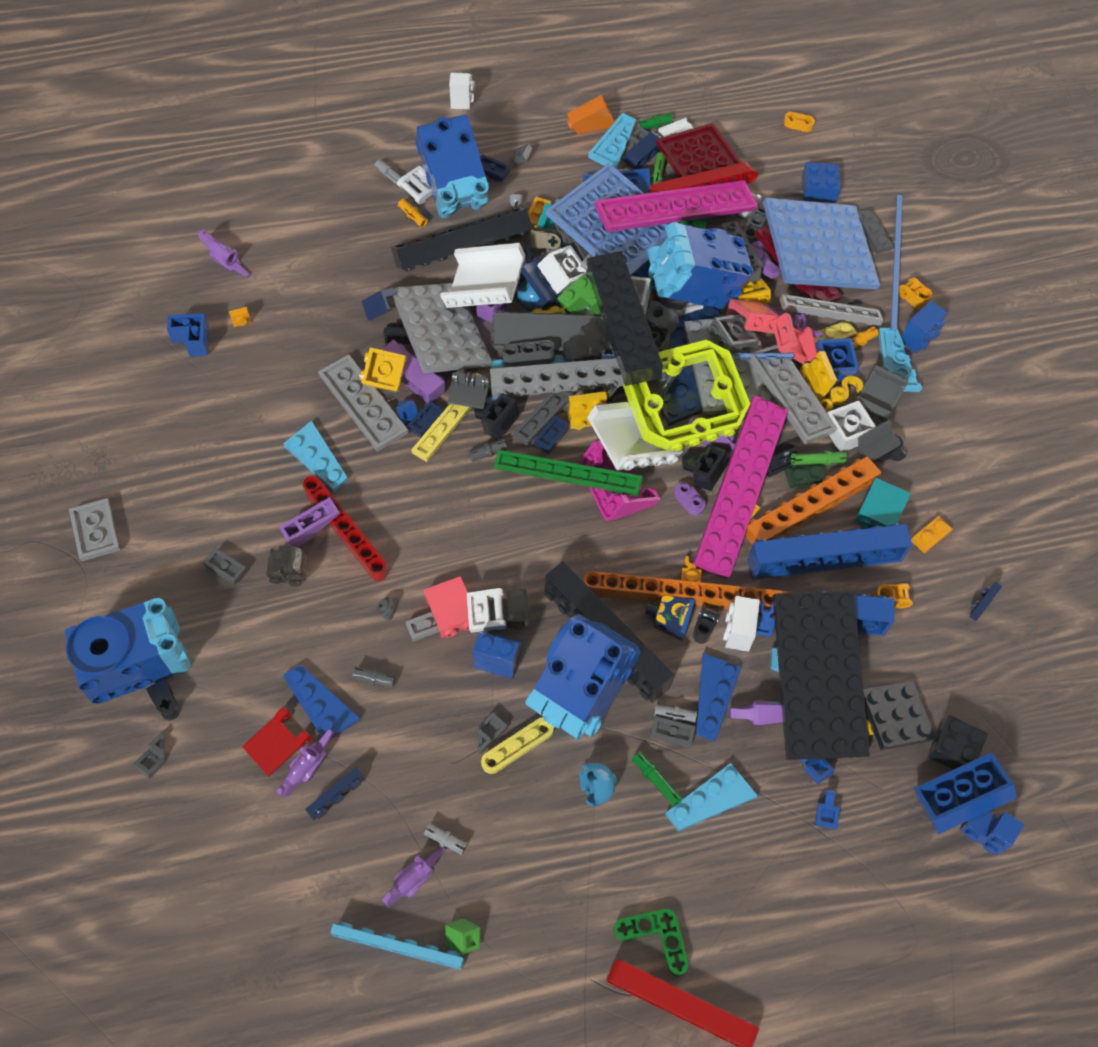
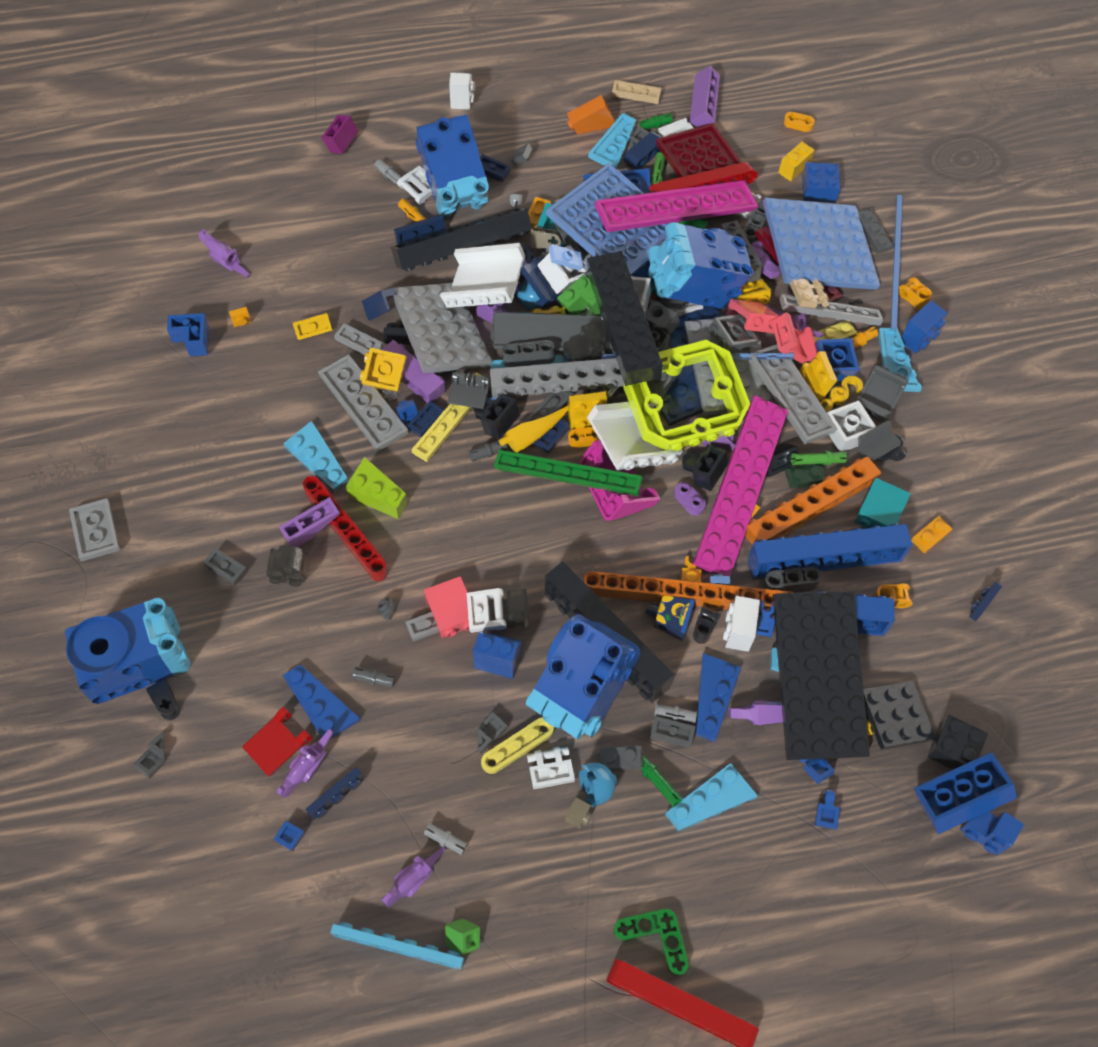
(289, 836): none -> blue plate
(312, 326): none -> yellow plate
(339, 134): none -> magenta brick
(357, 340): none -> light grey plate
(376, 490): none -> lime wedge
(419, 229): none -> dark blue plate
(531, 431): none -> yellow piece
(552, 773): none -> white plate
(565, 257): none -> light blue plate
(578, 813): none -> dark tan plate
(584, 435): none -> light orange beam
(622, 757): none -> dark grey plate
(636, 92): none -> tan plate
(704, 97): none -> medium lavender brick
(719, 579): none -> medium blue plate
(795, 160): none -> yellow brick
(800, 575): none -> dark grey beam
(806, 293): none -> tan plate

